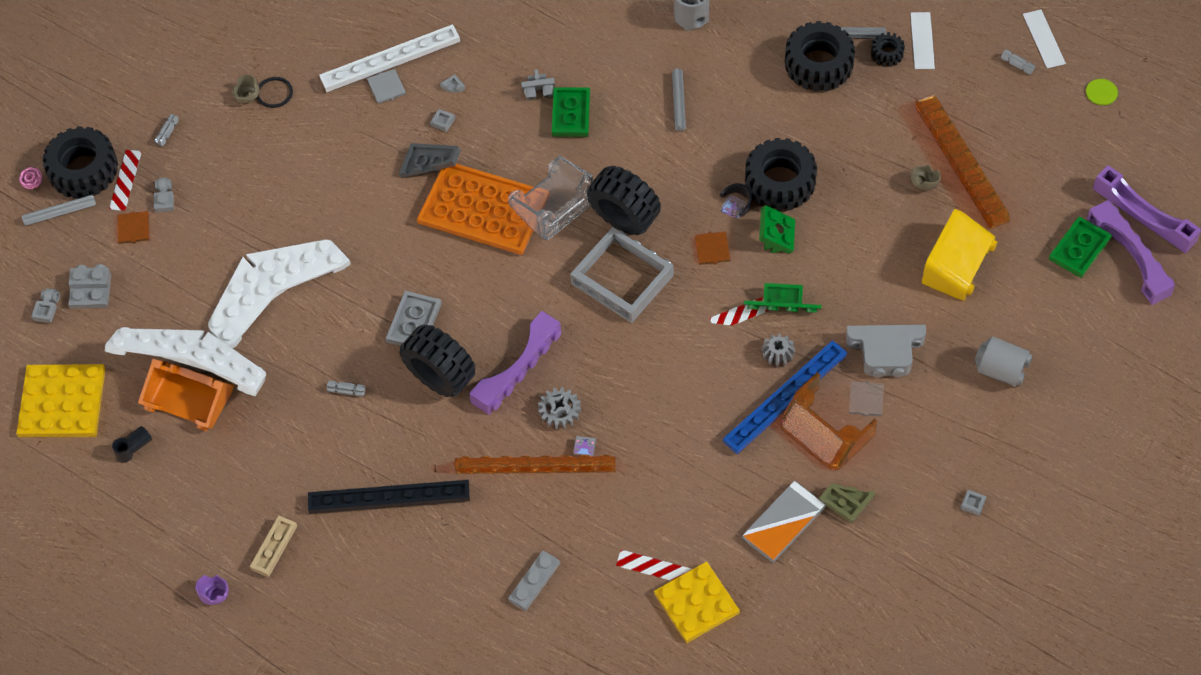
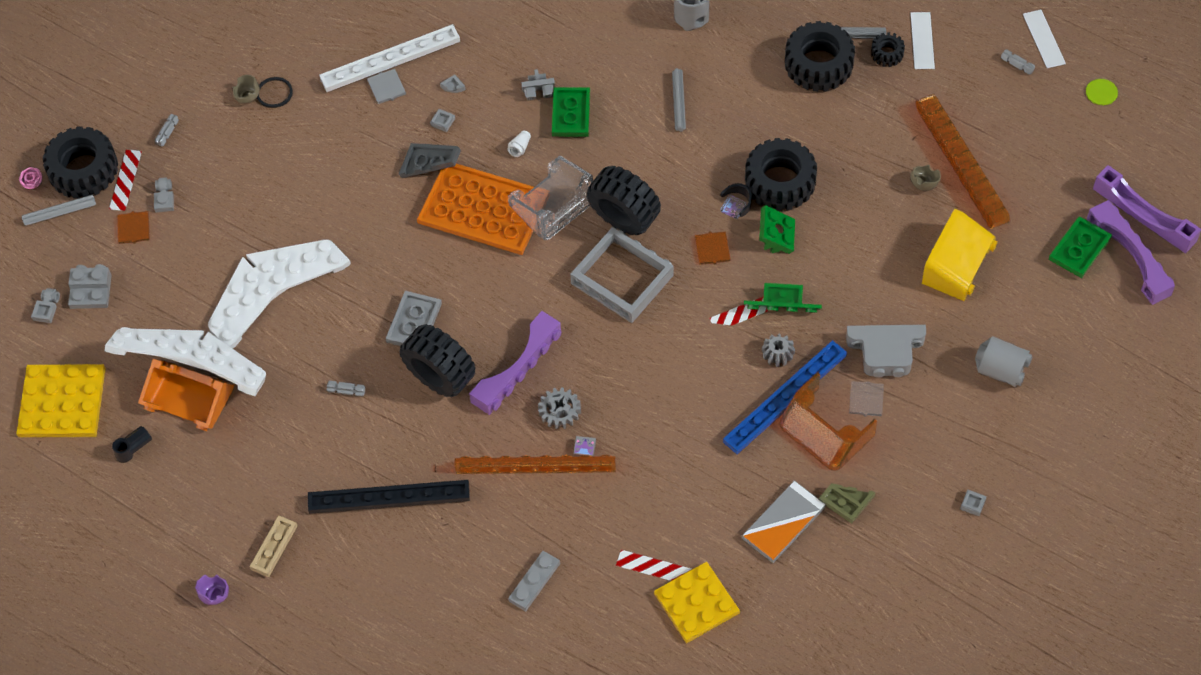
(518, 145): none -> white cone

